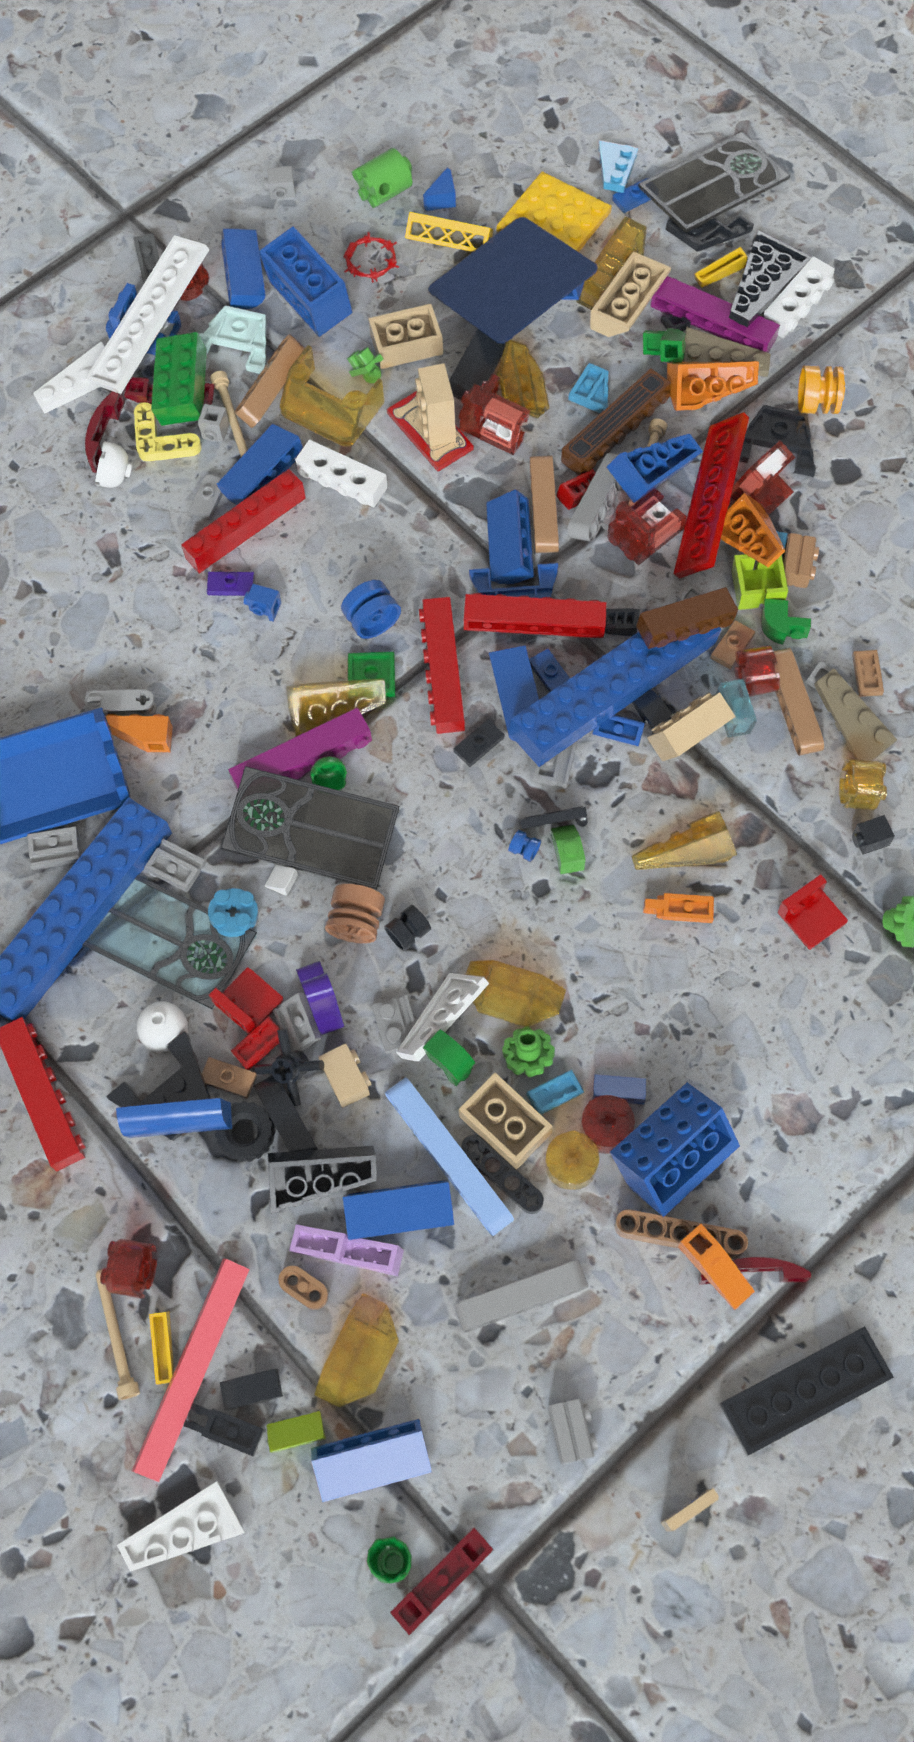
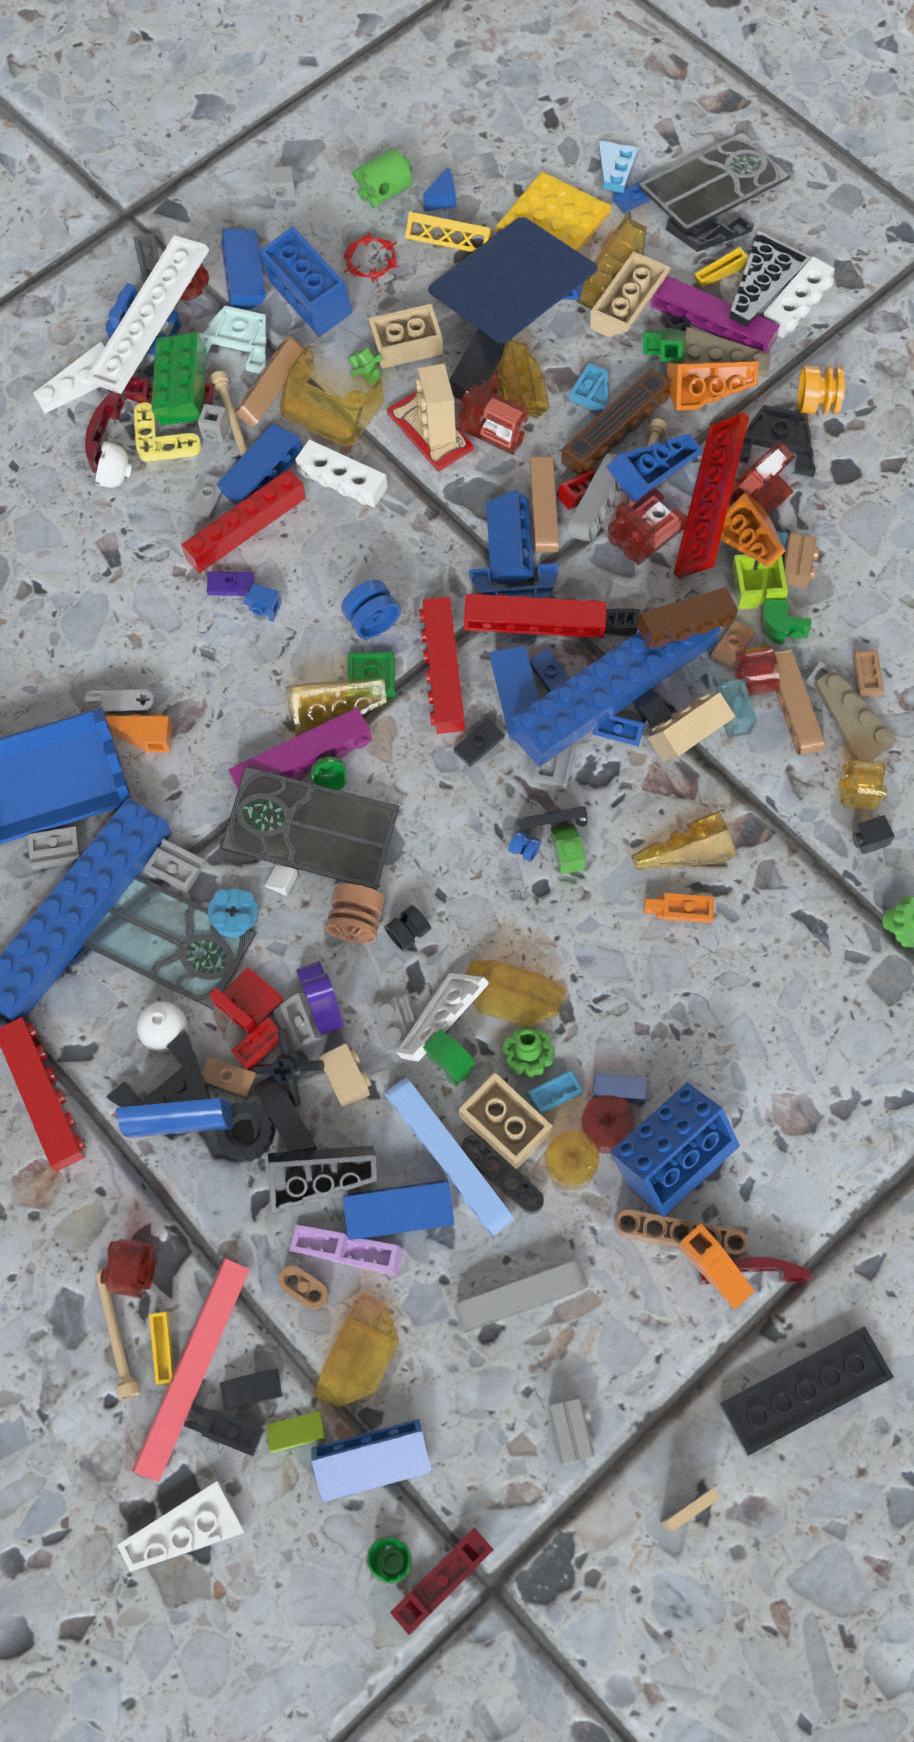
(812, 913): red bracket -> none

